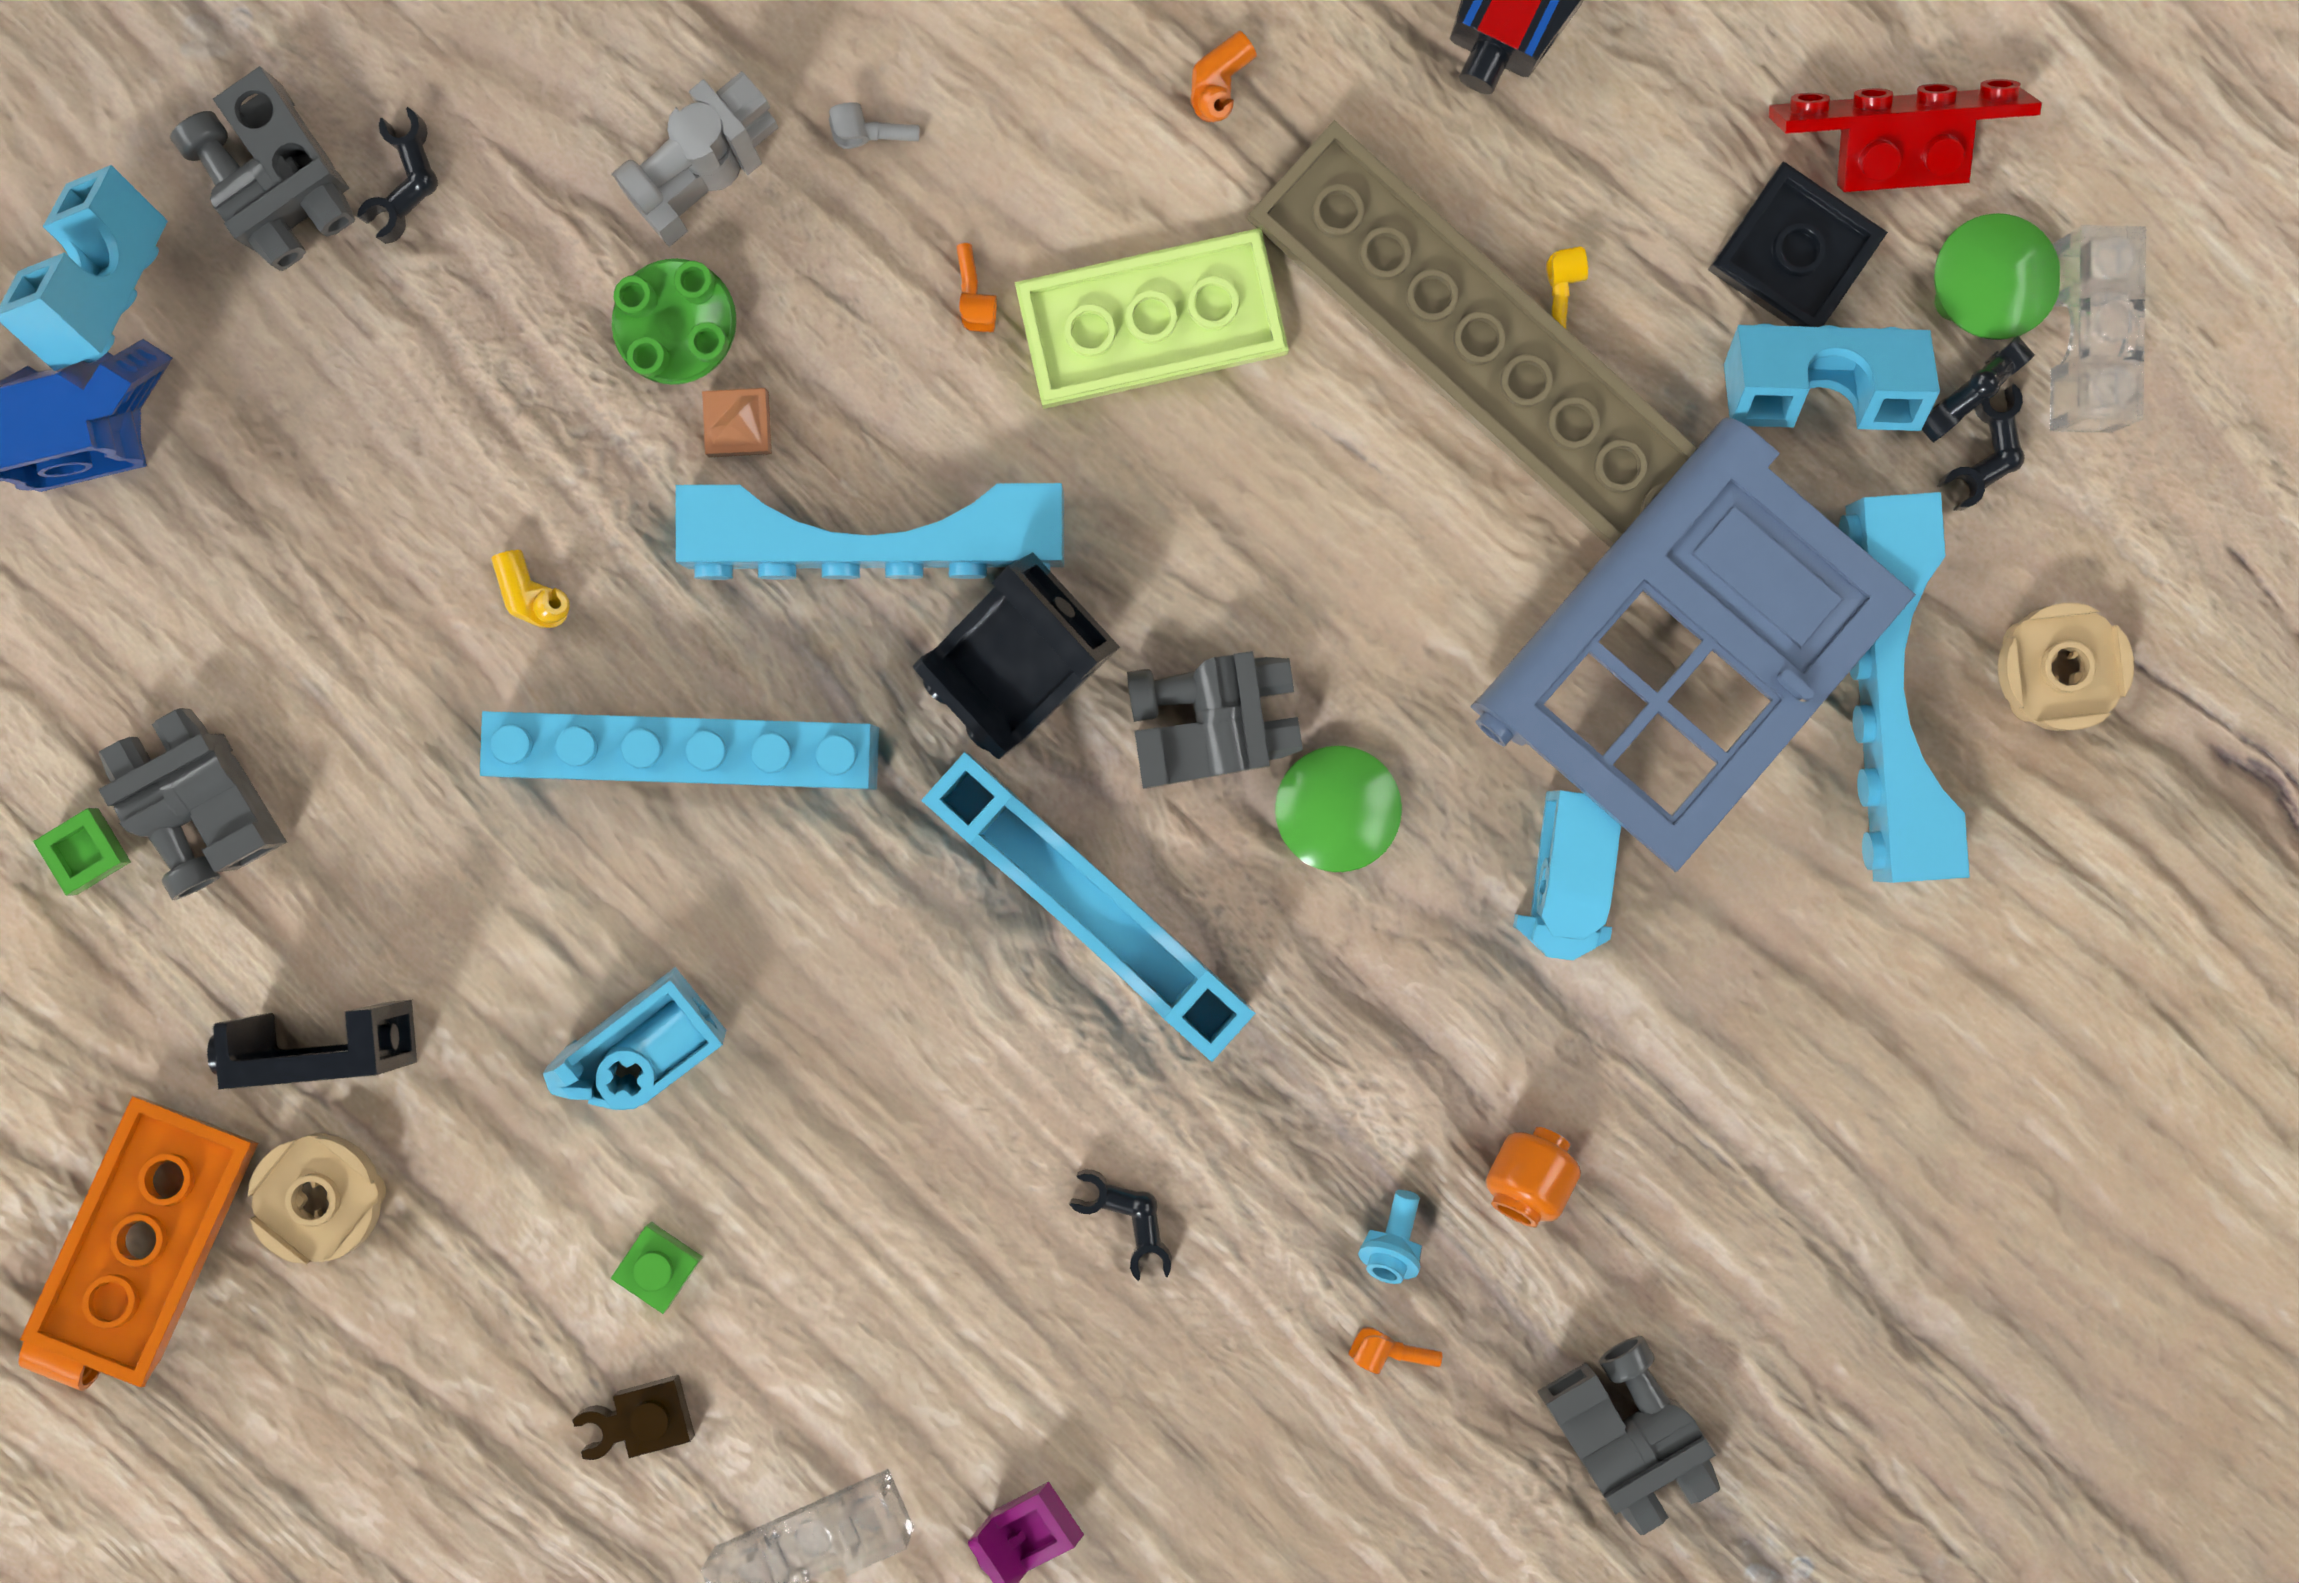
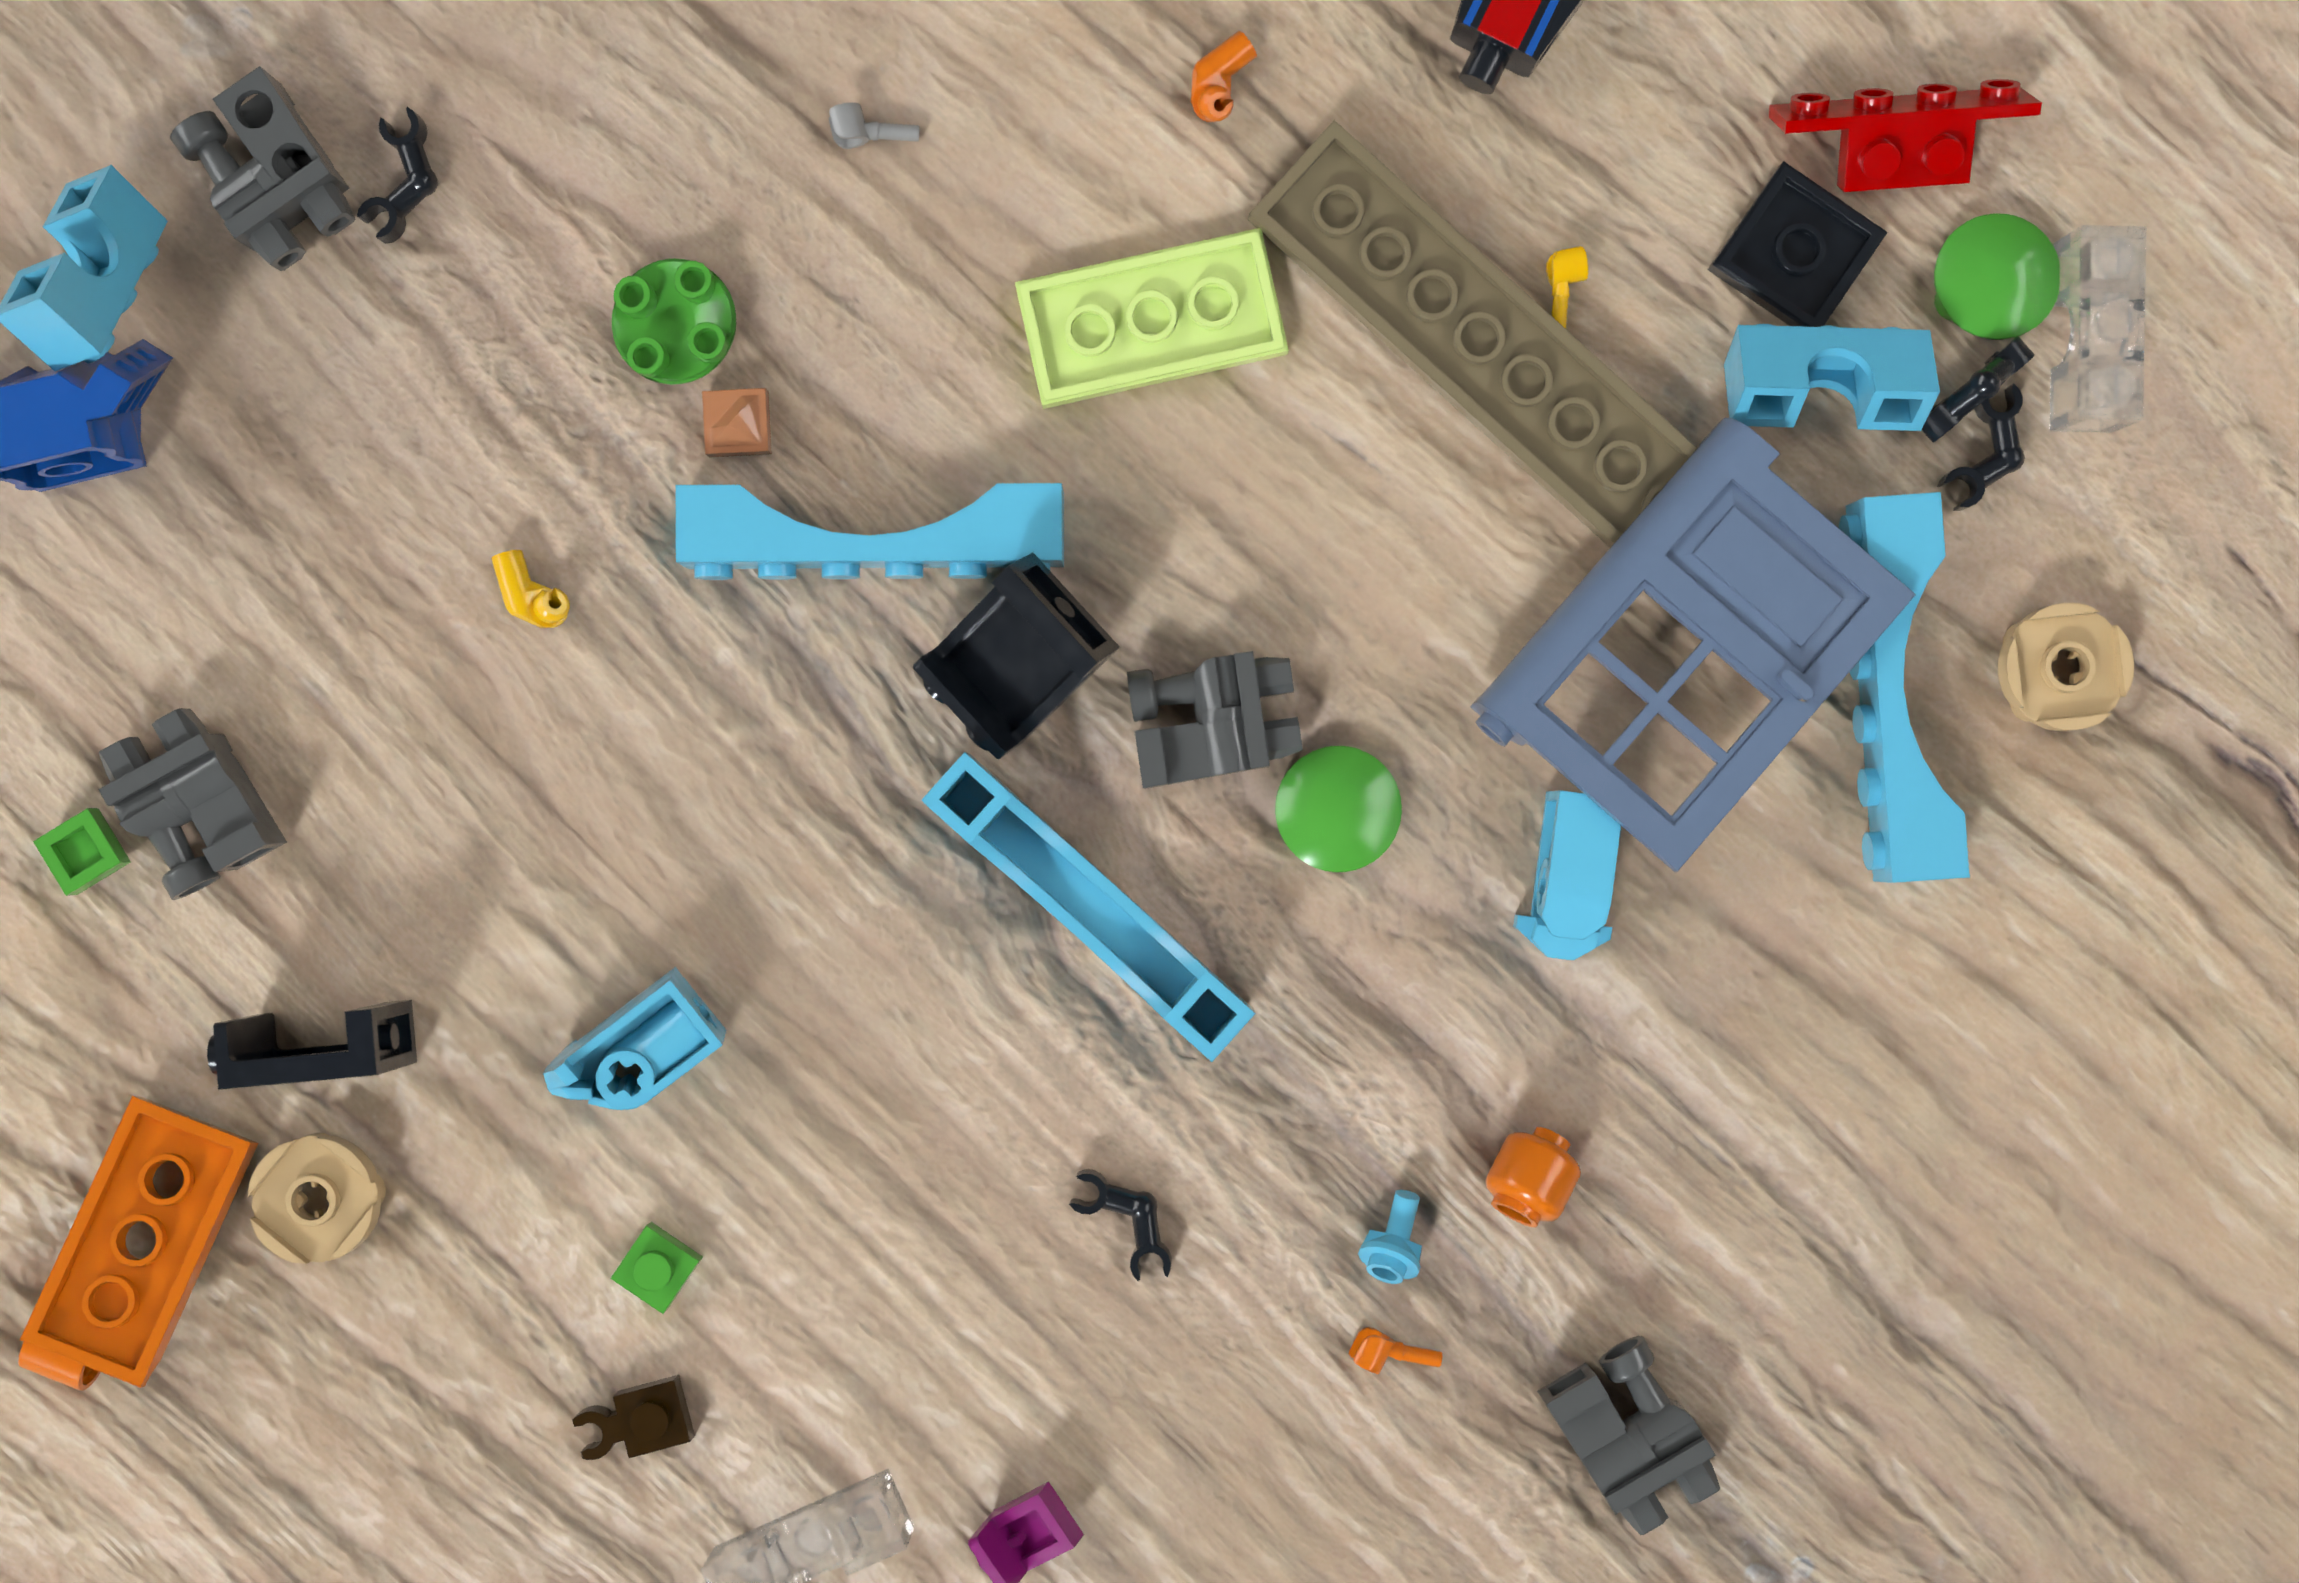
(679, 750): medium azure arch -> none
(702, 153): light grey hips -> none
(976, 310): orange hand -> none

